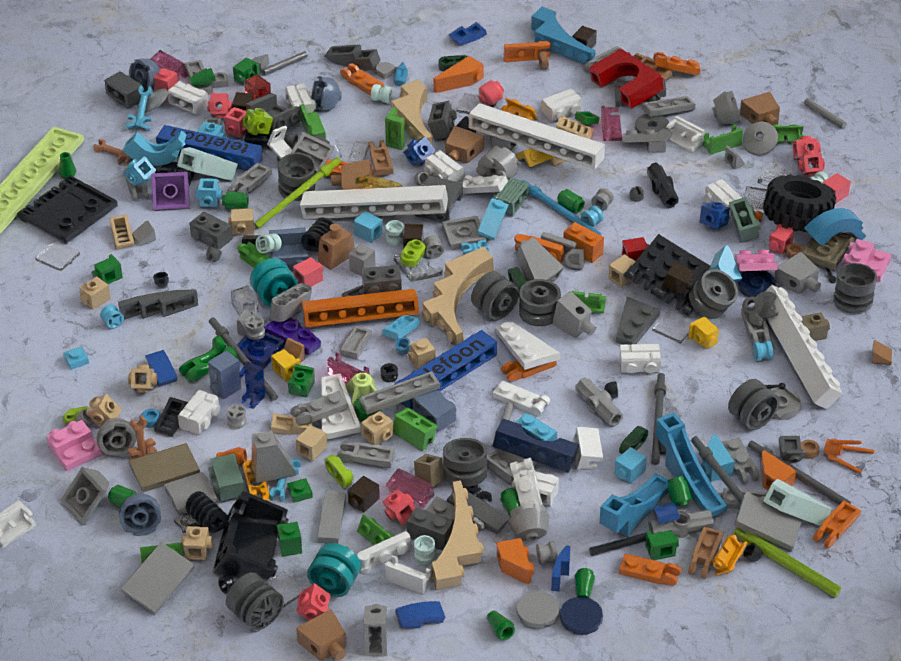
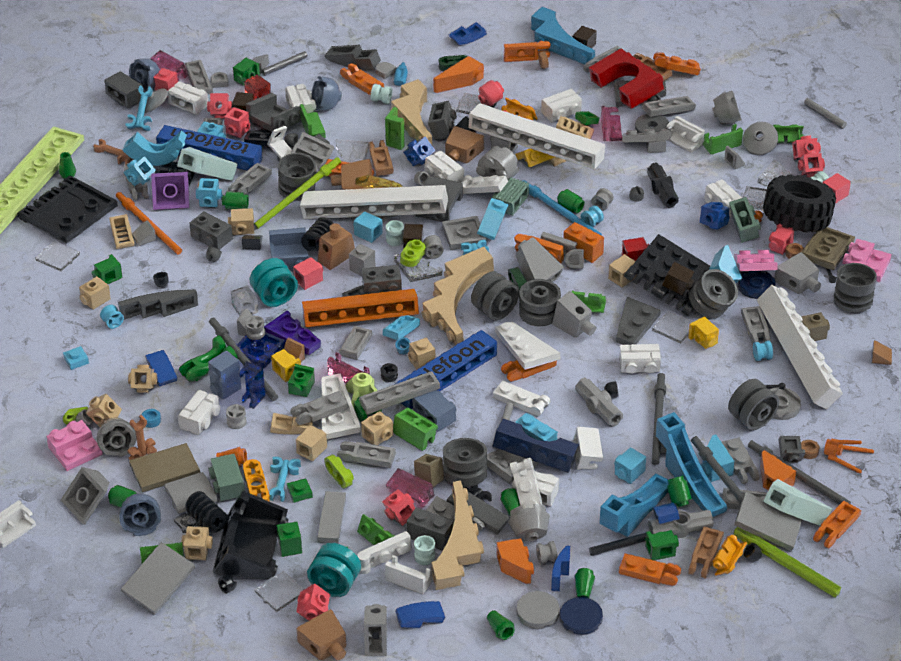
(129, 204): none -> orange bar
(172, 403): black slope -> none
(203, 77): green cone -> none
(251, 255): bright green hinge -> none
(254, 601): dark grey wheel -> none
(257, 121): lime brick -> none
(268, 243): light aqua wheel -> none
(269, 458): light grey slope -> none
(289, 302): light grey beam -> none
(363, 494): dark brown brick -> none
(634, 439): dark green beam -> none
(760, 109): medium nougat torso -> none
(762, 308): dark grey plate -> none
(833, 222): dark azure arch -> none

